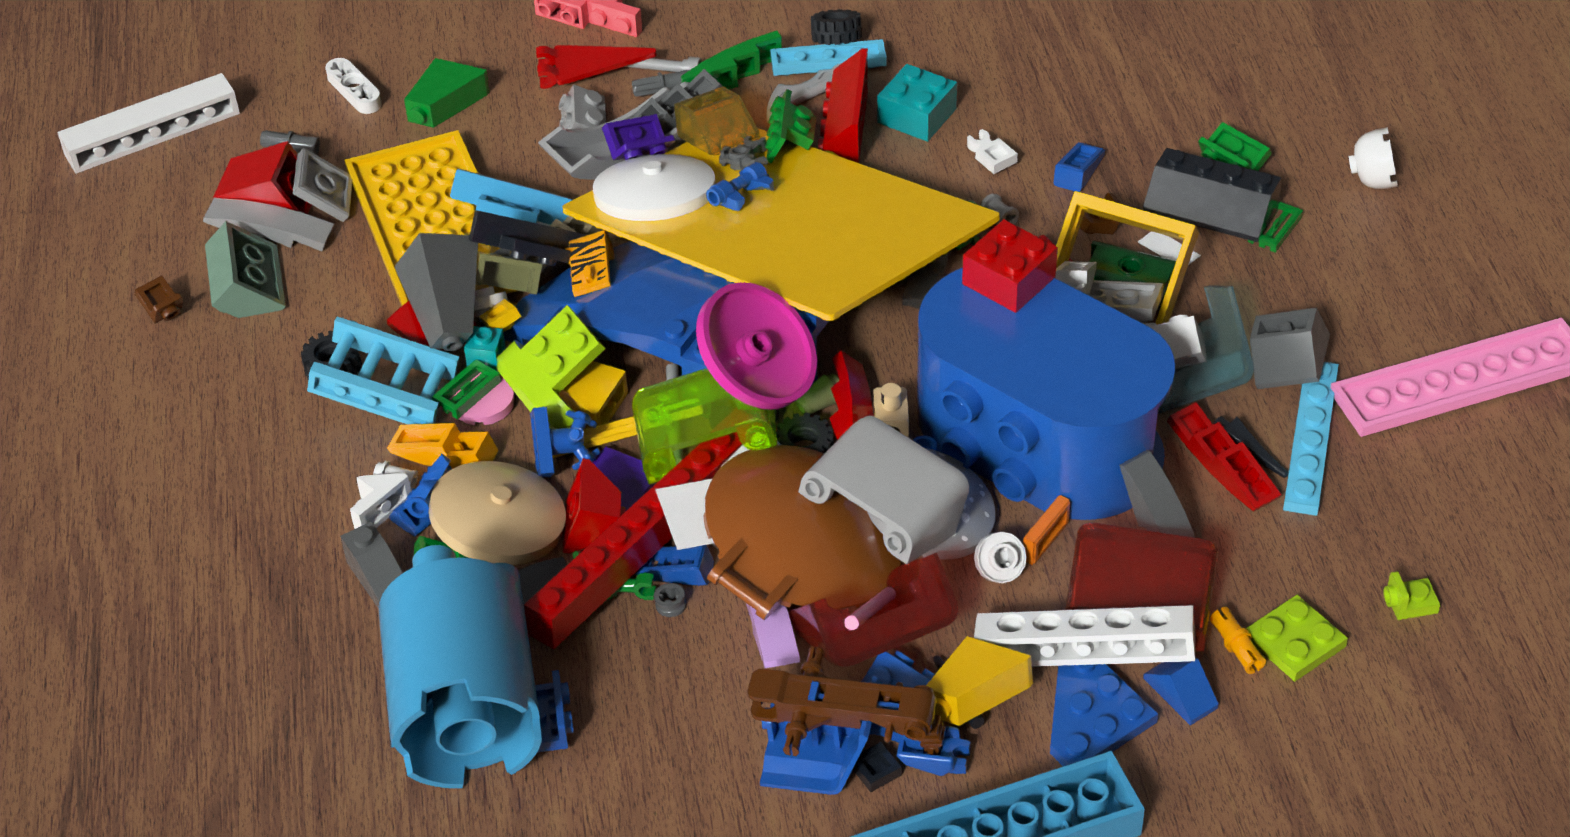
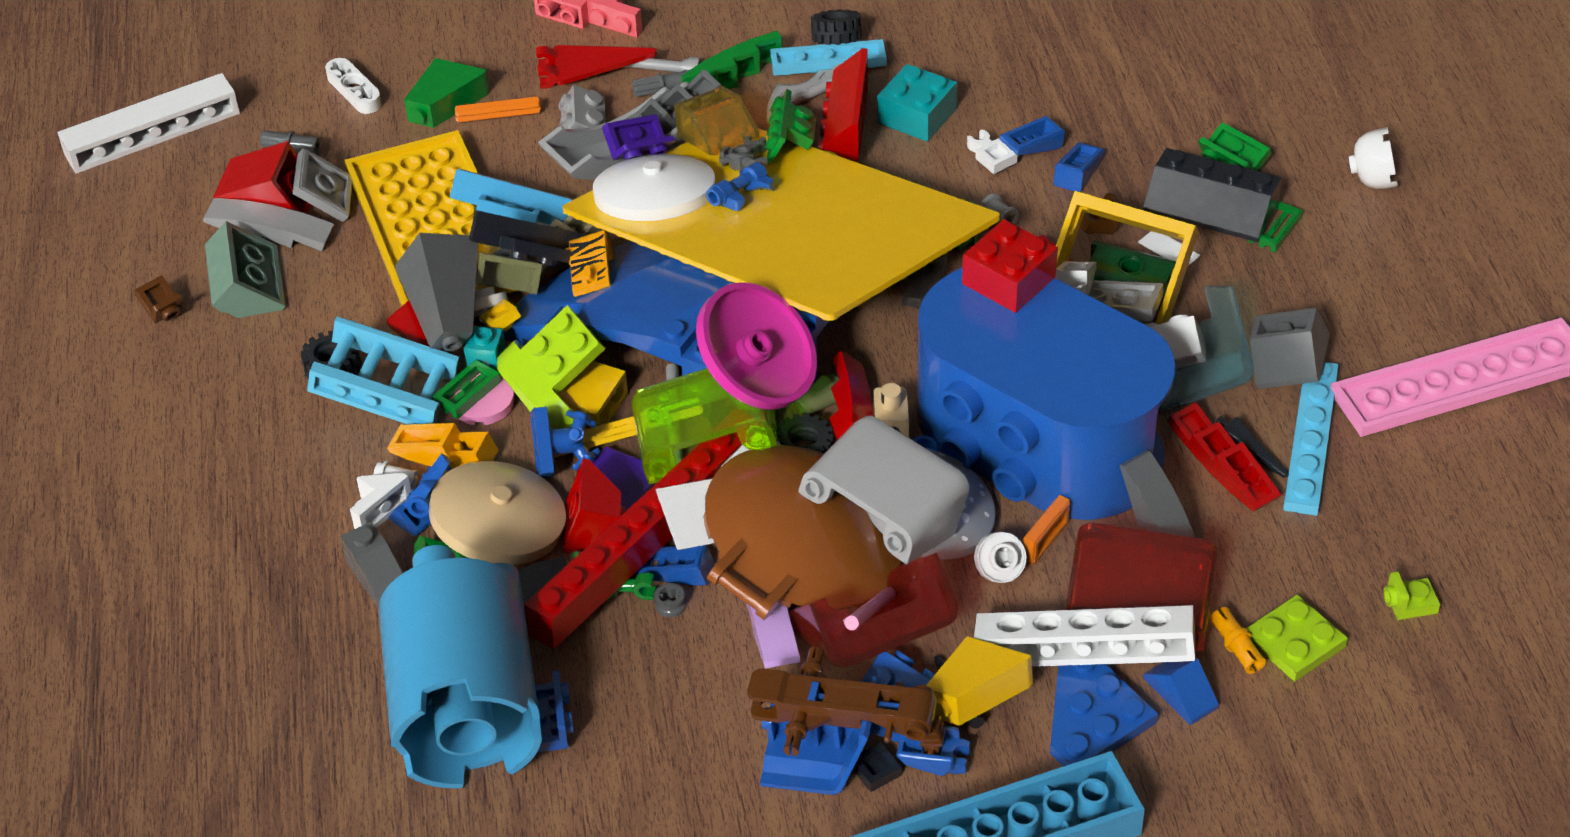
(497, 109): none -> orange axle
(1040, 136): none -> blue slope

